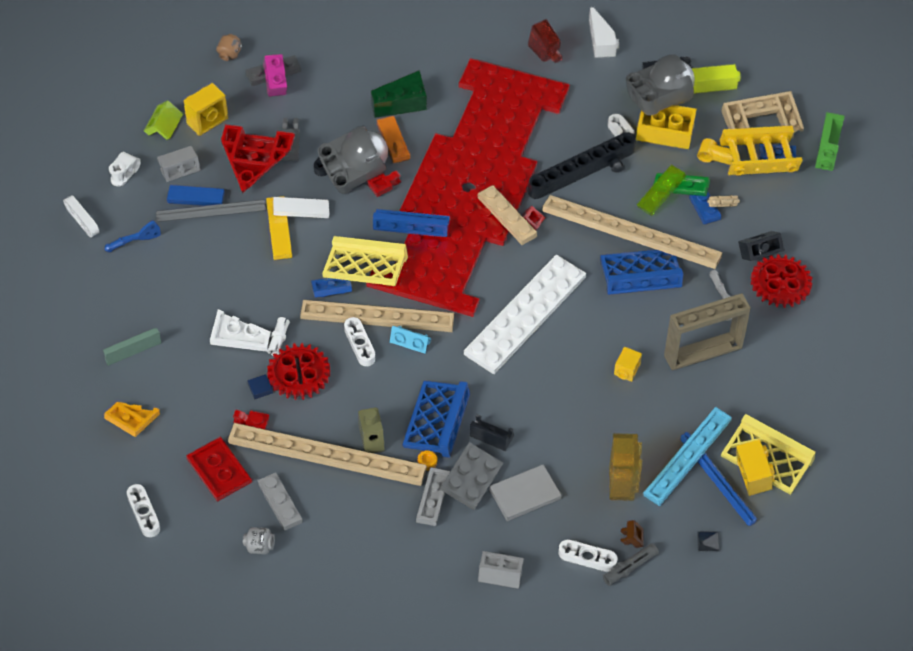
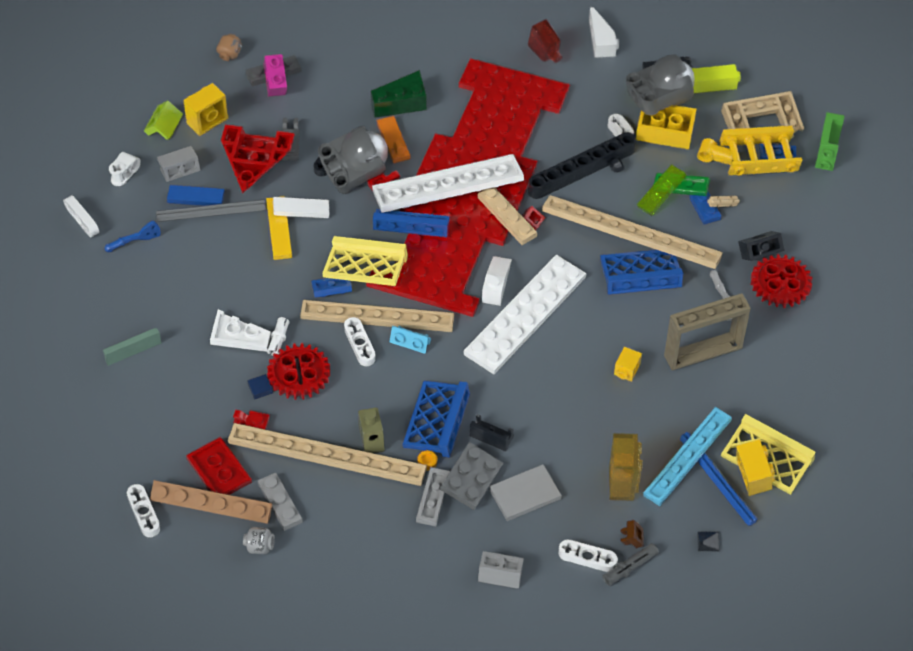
(131, 417): light orange wing -> none
(211, 501): none -> medium nougat plate
(447, 183): none -> white plate
(496, 280): none -> white slope

